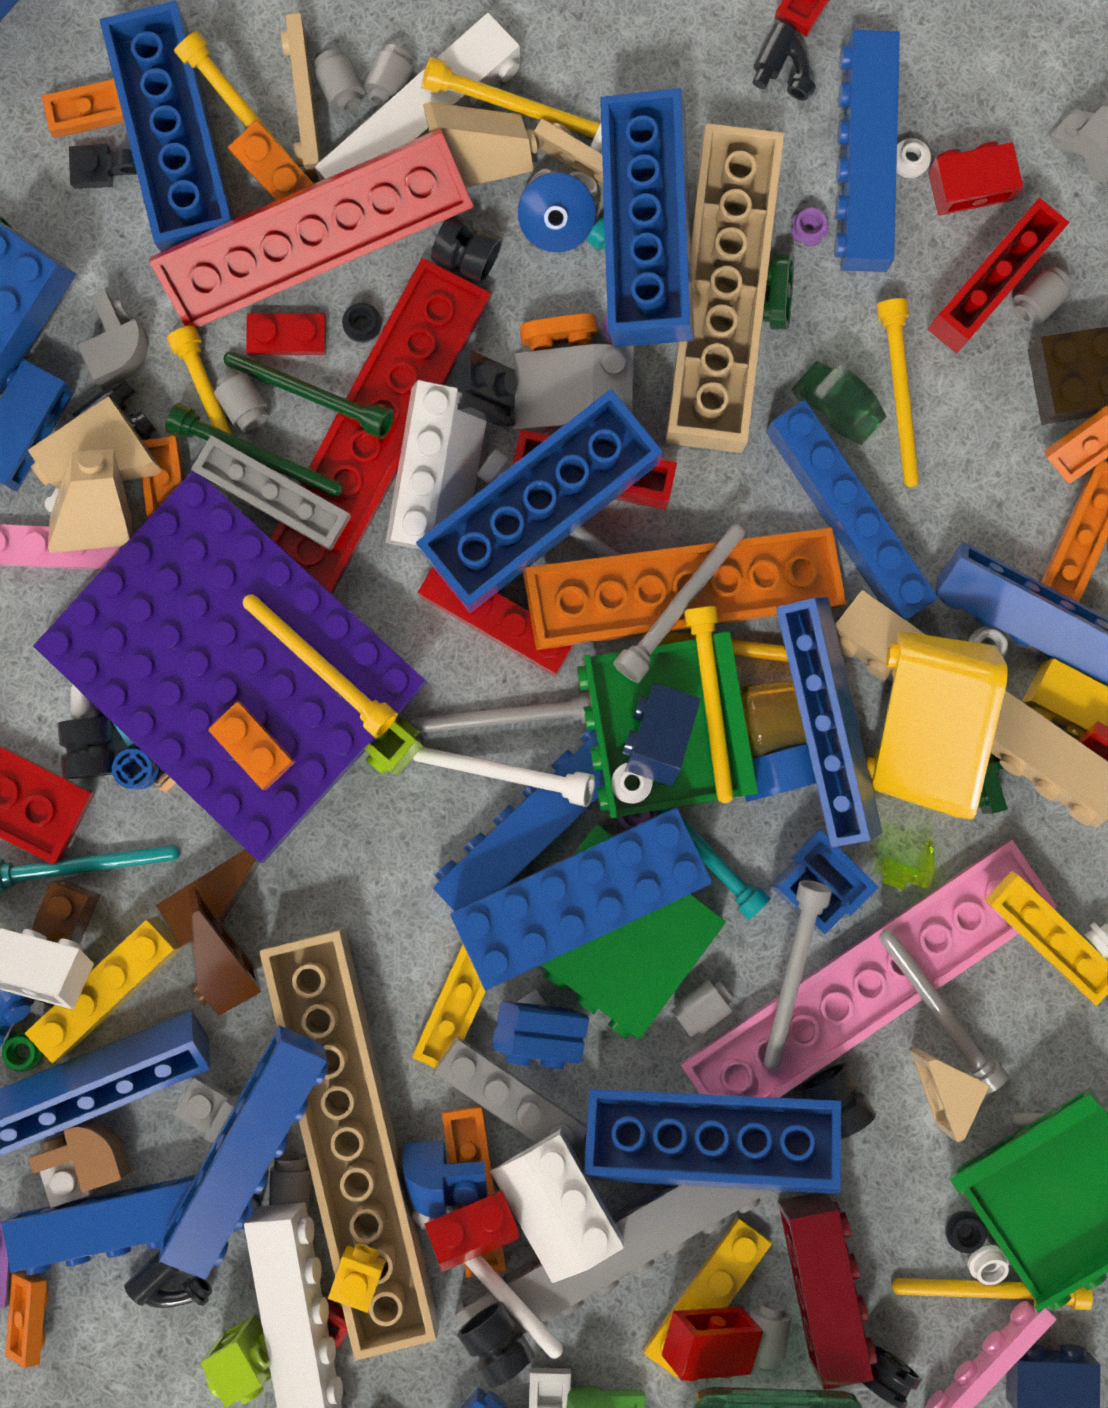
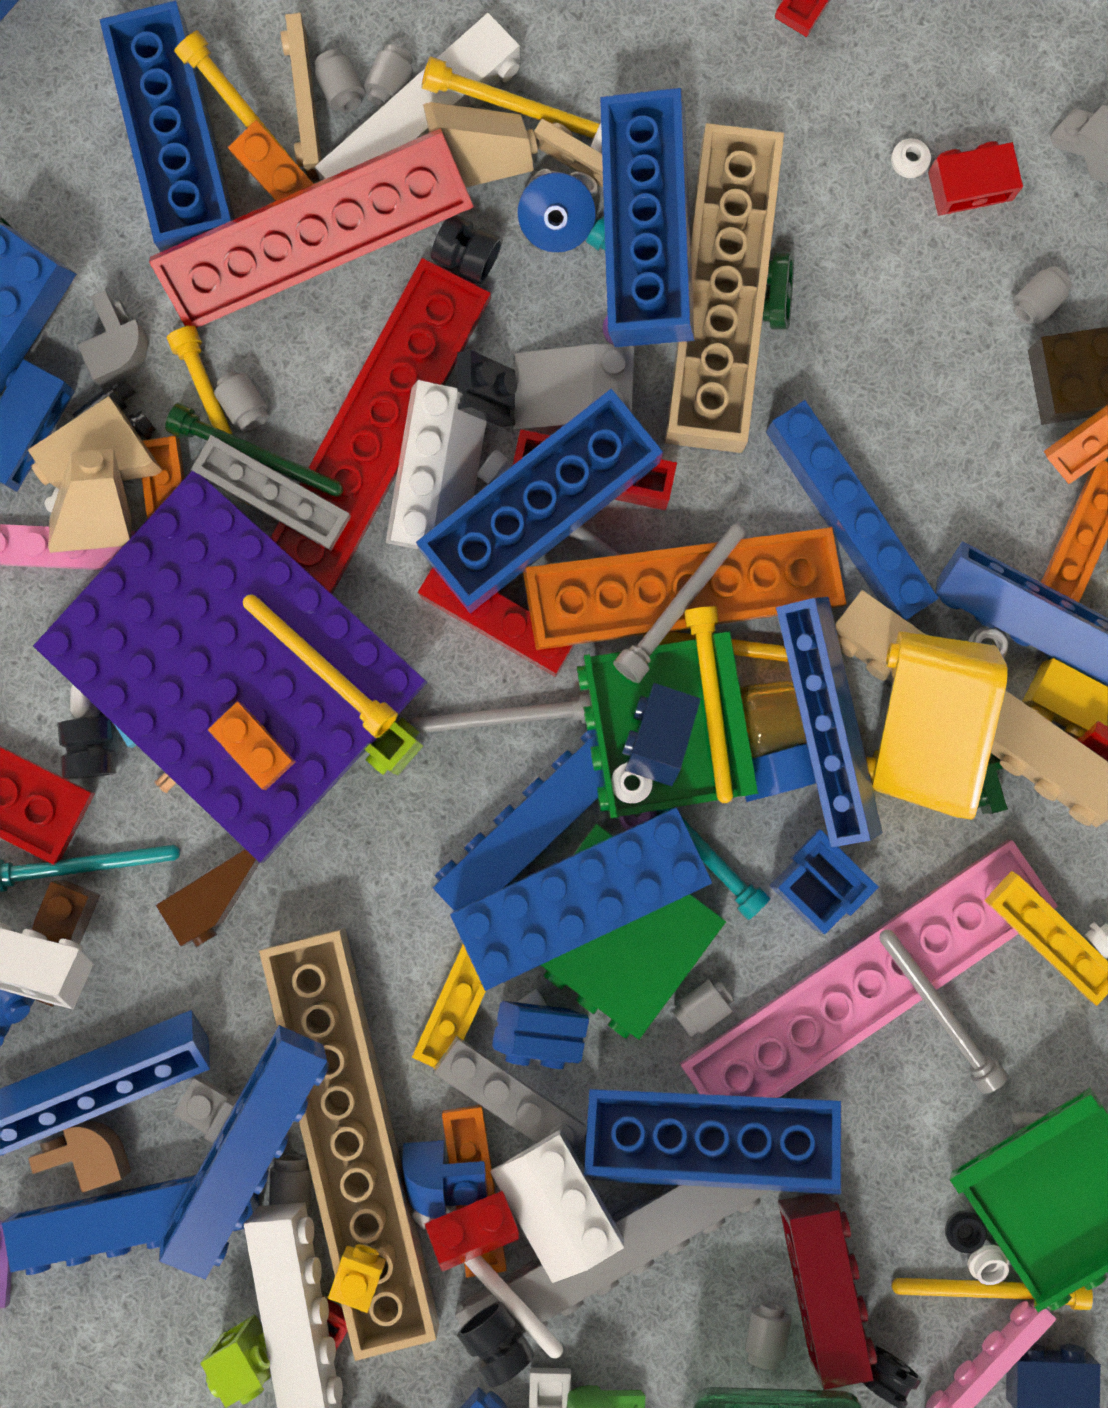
(11, 1056): green plate -> none
(26, 1318): orange plate -> none
(62, 1184): white plate -> none
(82, 108): orange plate -> none
(96, 165): black plate -> none
(105, 989): yellow brick -> none
(143, 769): blue wheel -> none
(147, 1283): black plant -> none
(220, 965): reddish brown slope -> none
(286, 334): red plate -> none
(357, 311): black plate -> none
(374, 419): dark green piece -> none
(545, 332): orange plate -> none
(577, 787): white piece -> none
(711, 1343): red brick -> none
(716, 1280): yellow plate -> none
(778, 46): black plant -> none
(811, 217): medium lavender plate -> none
(812, 899): light grey piece -> none
(840, 1085): black wheel -> none
(843, 399): clear green brick -> none
(869, 151): blue brick -> none
(893, 318): yellow piece -> none
(899, 874): clear neon green plate -> none
(950, 1093): tan slope -> none
(998, 275): red brick -> none

